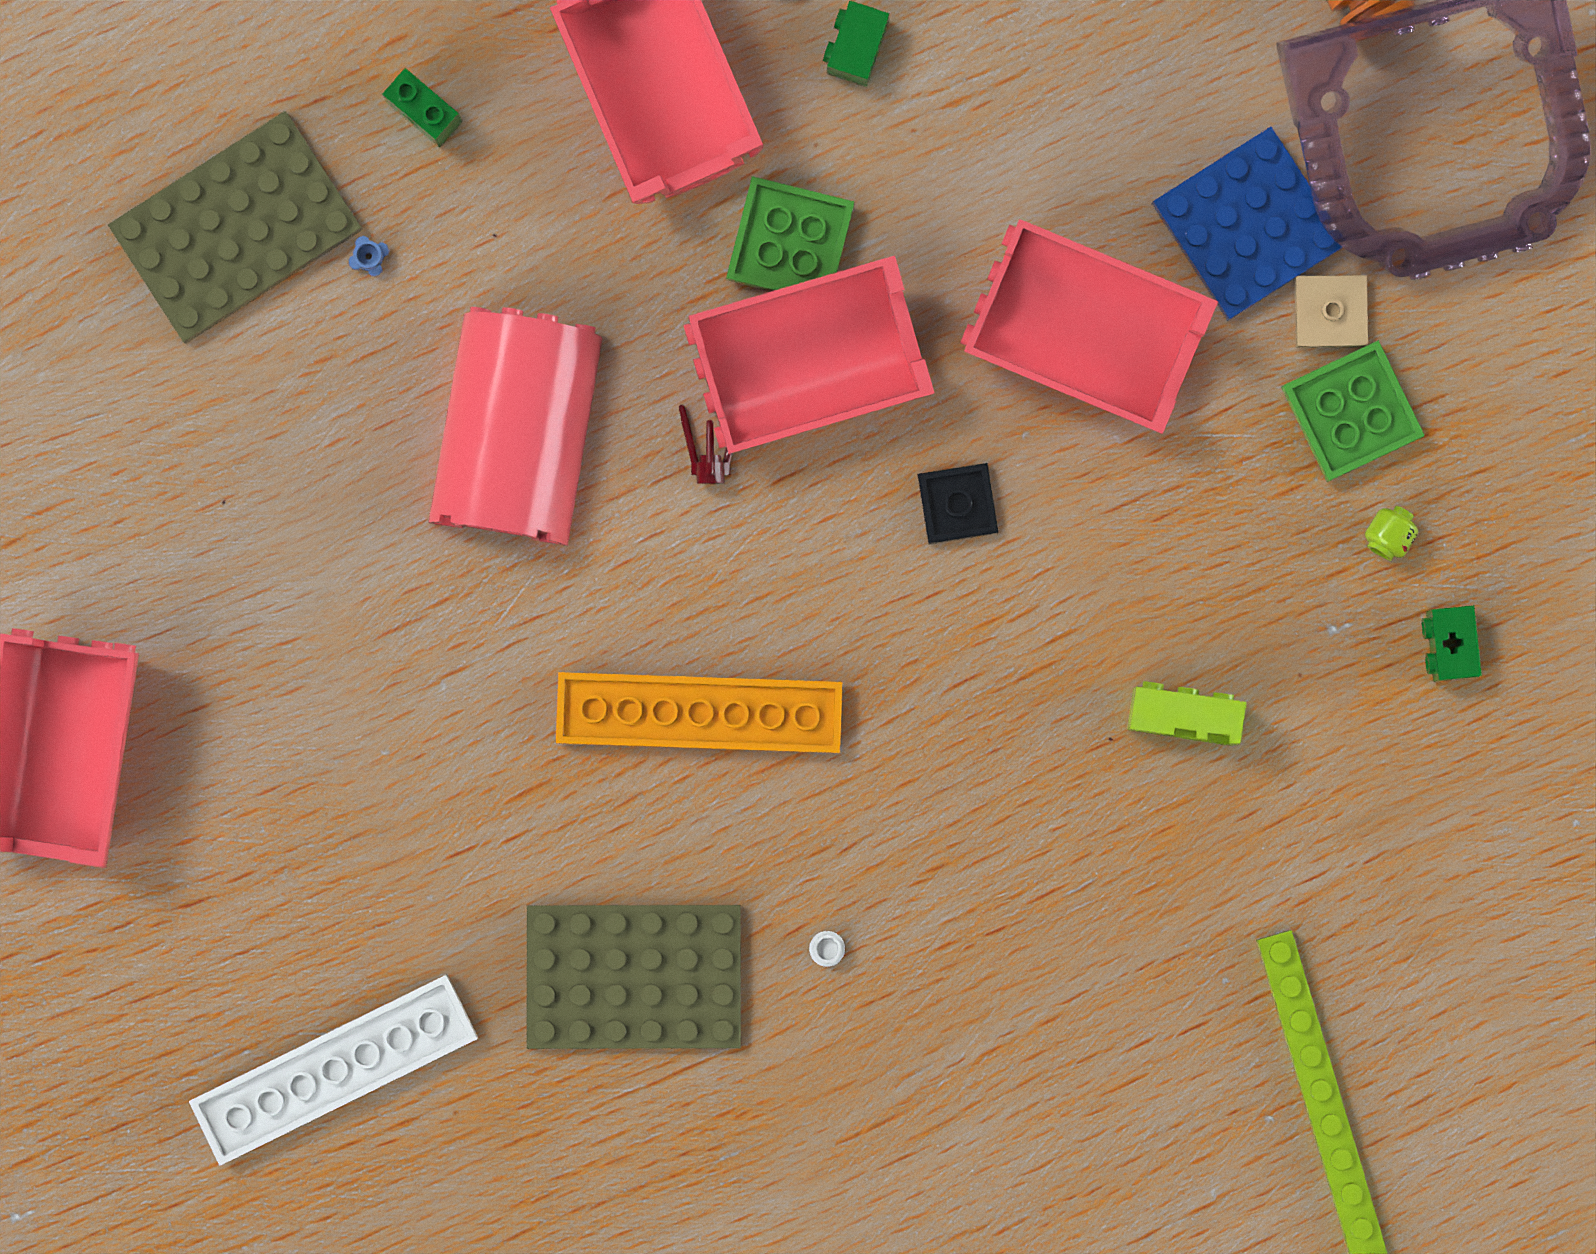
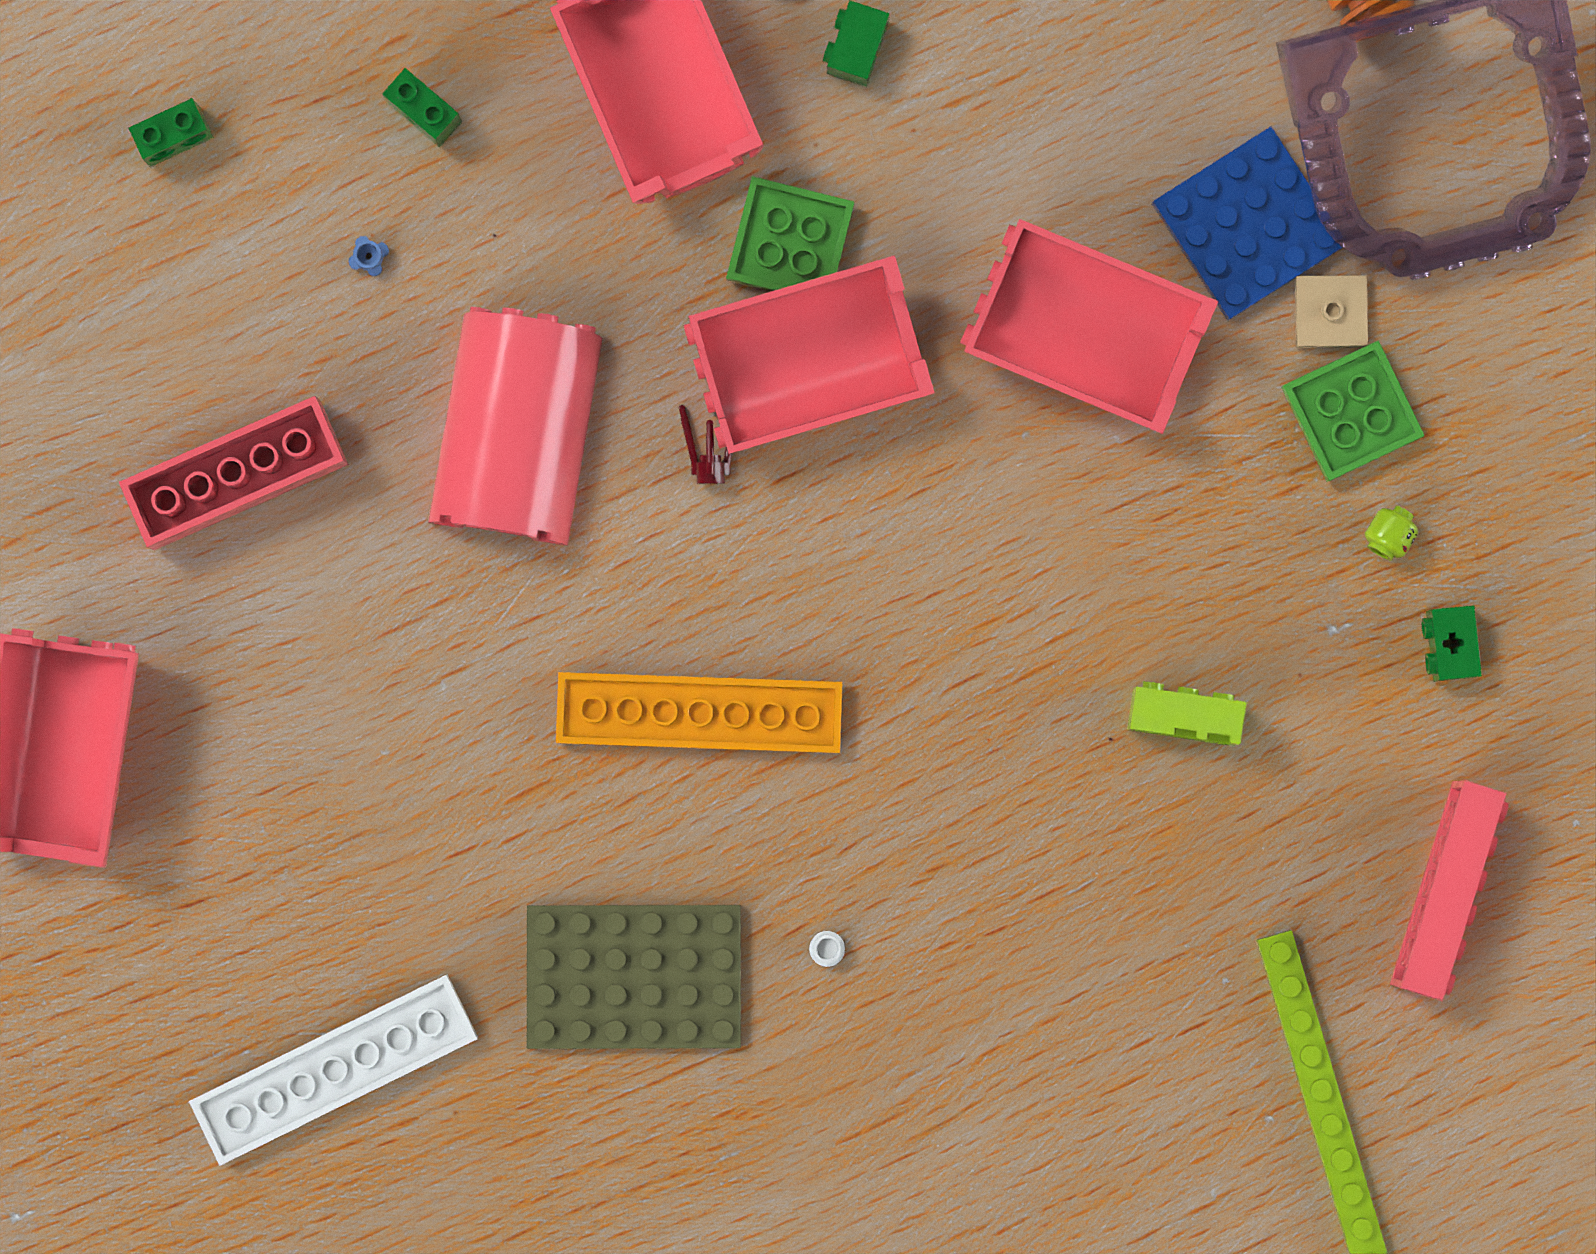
(171, 132): none -> green brick
(233, 473): none -> coral brick
(235, 227): olive plate -> none
(957, 503): black tile -> none
(1448, 889): none -> coral brick

